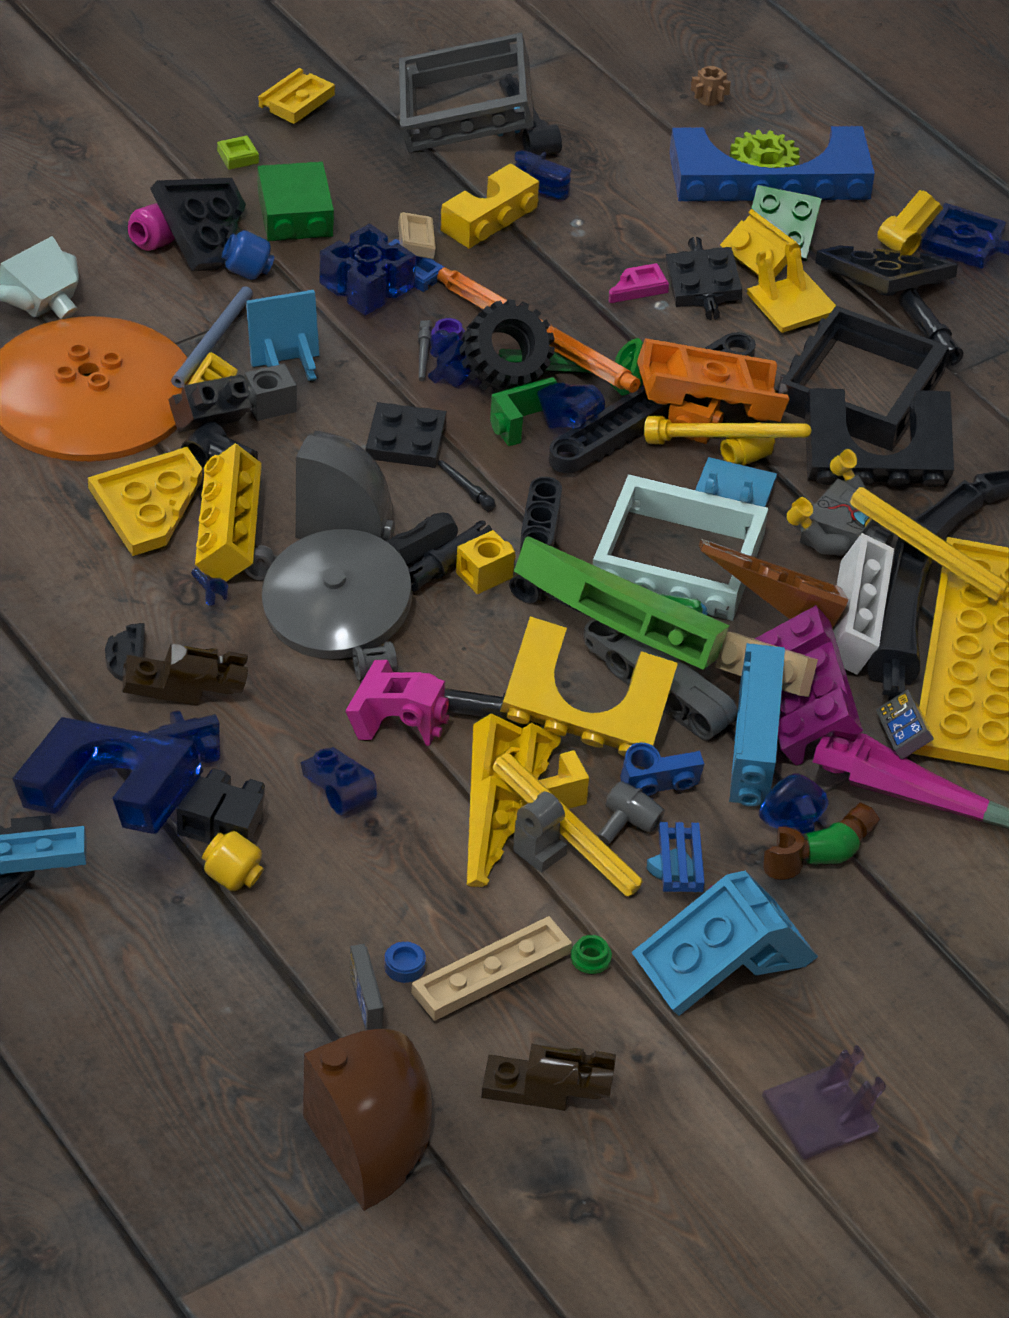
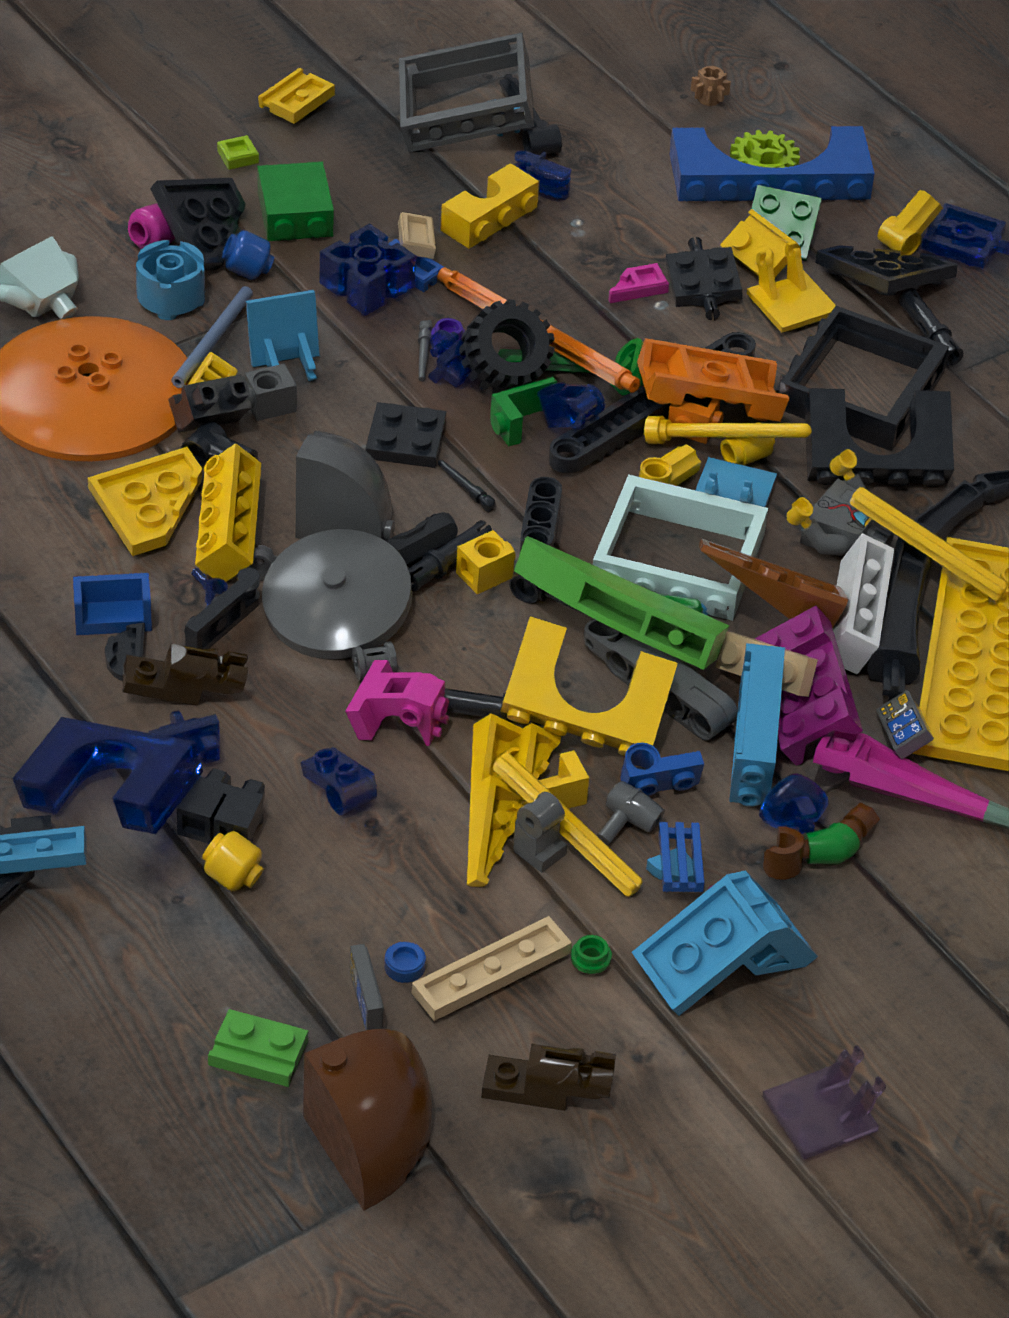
(111, 603): none -> blue panel
(170, 278): none -> dark azure brick
(224, 611): none -> black plate
(258, 1047): none -> bright green plate
(672, 467): none -> yellow piece

